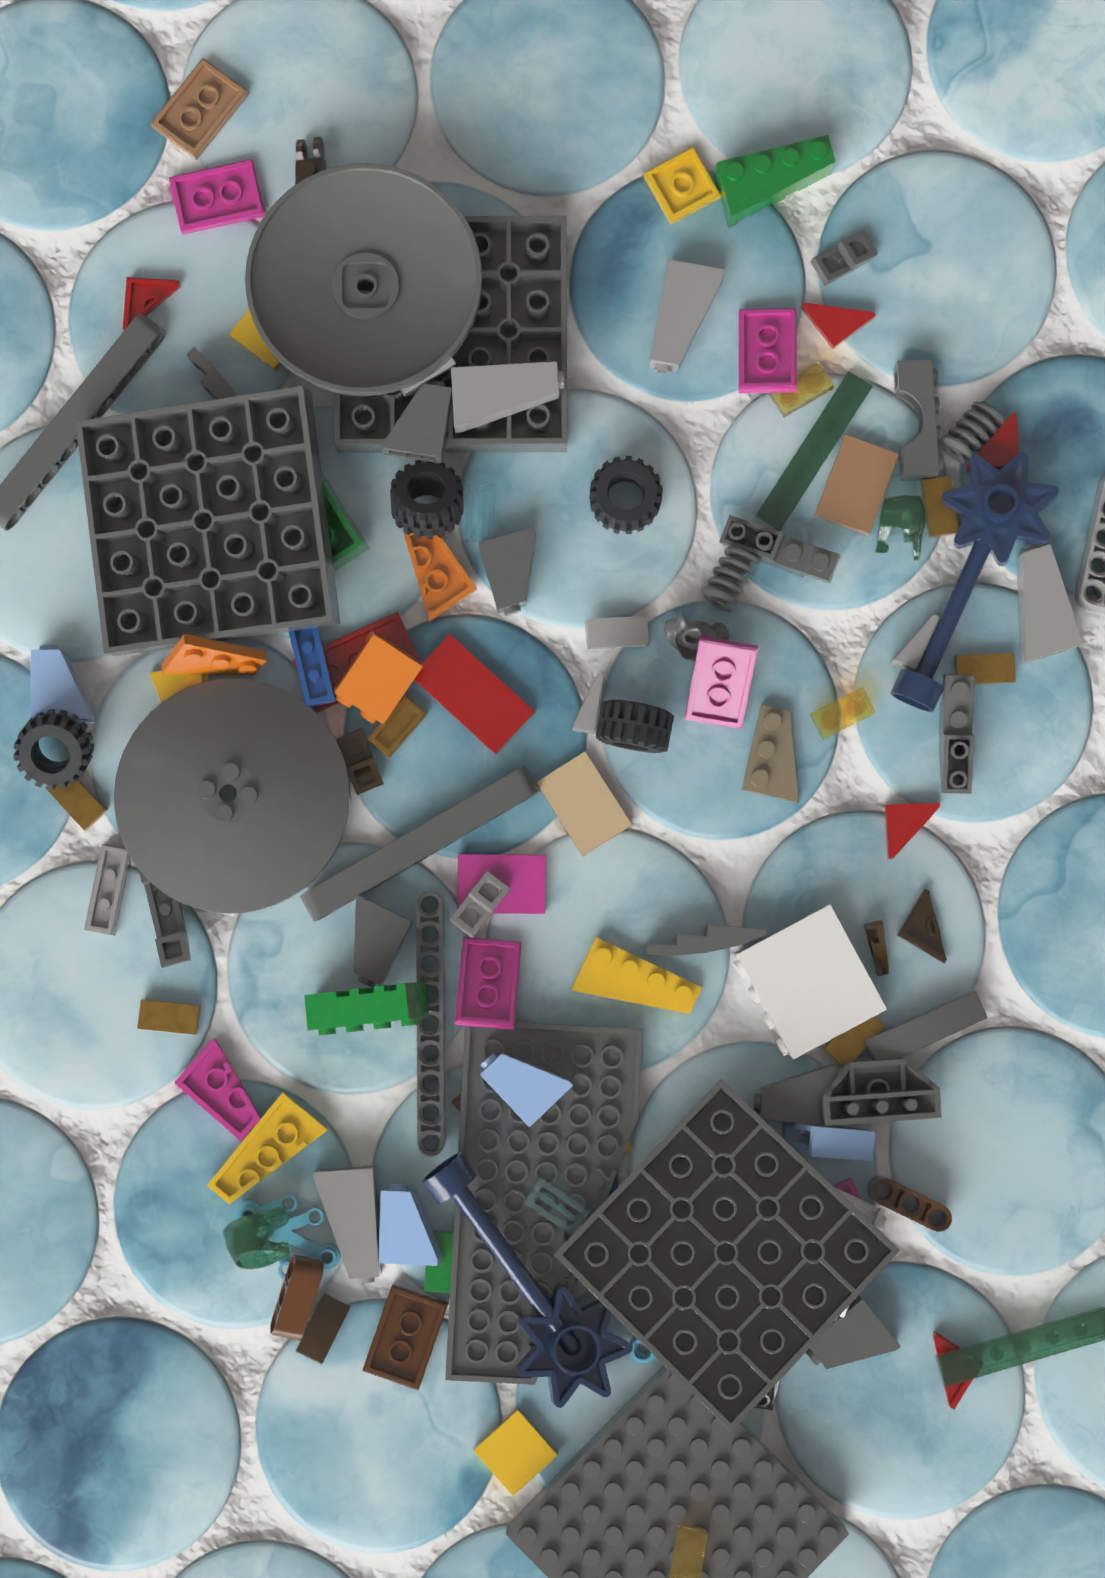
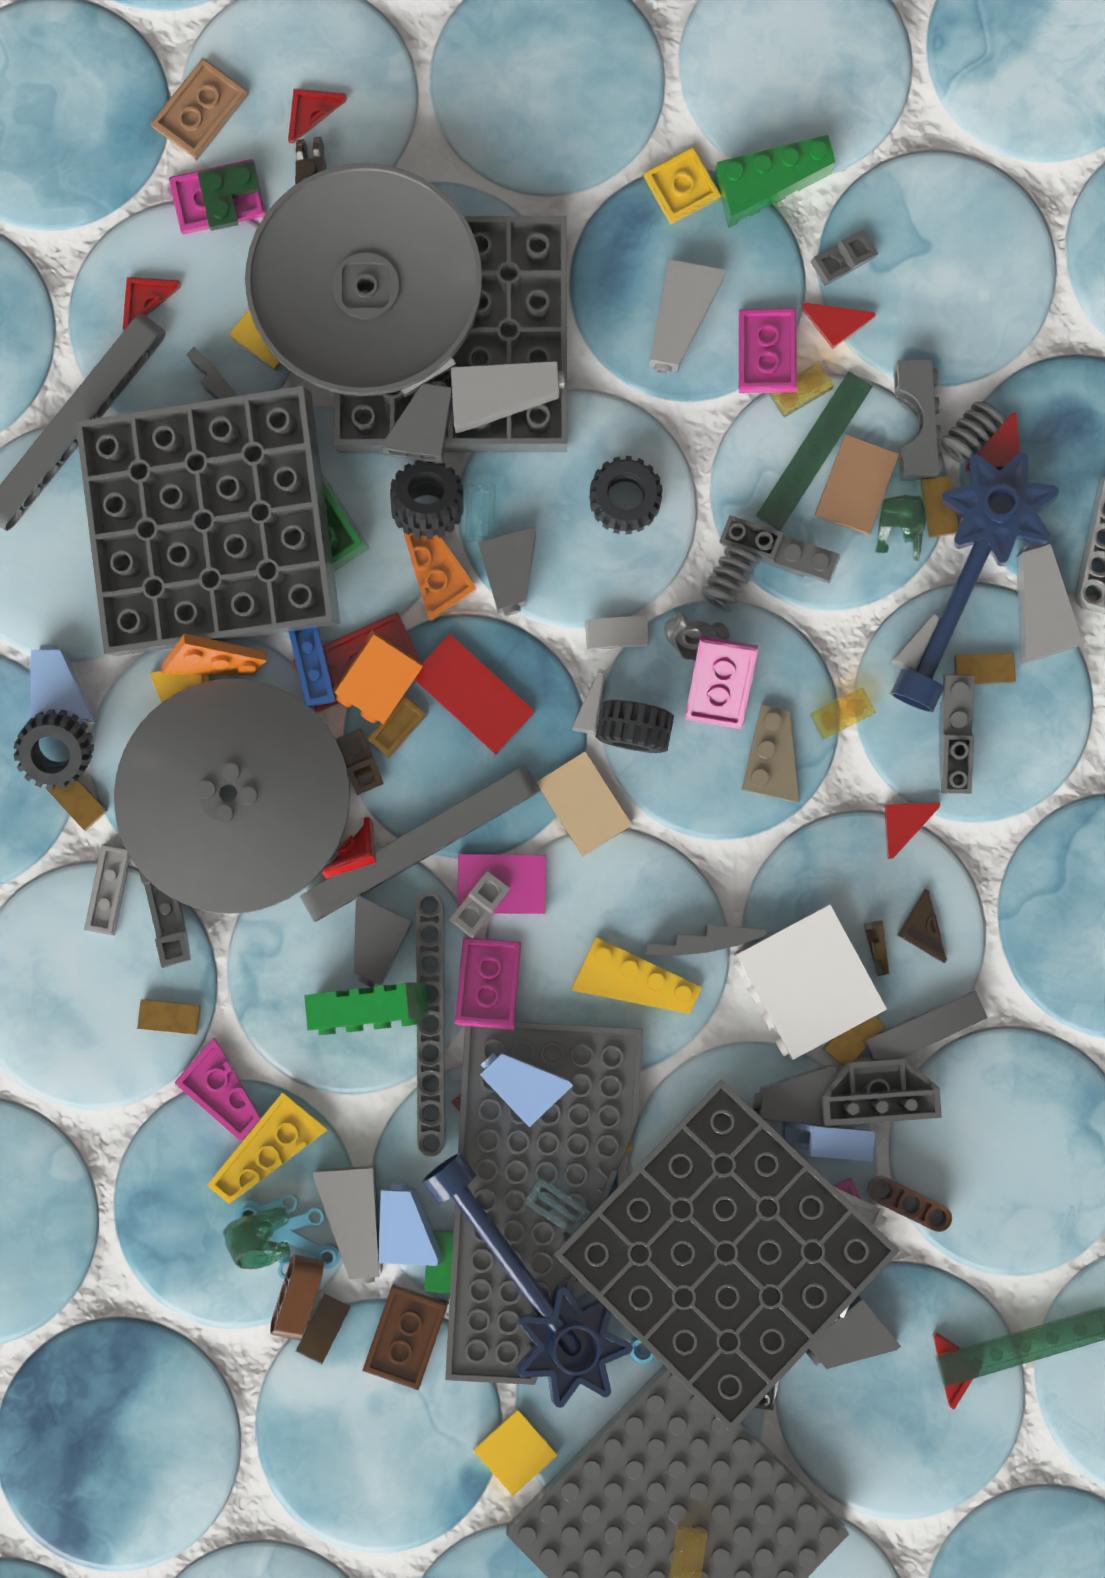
(221, 186): none -> dark green plate
(310, 109): none -> red tile
(355, 852): none -> red tile

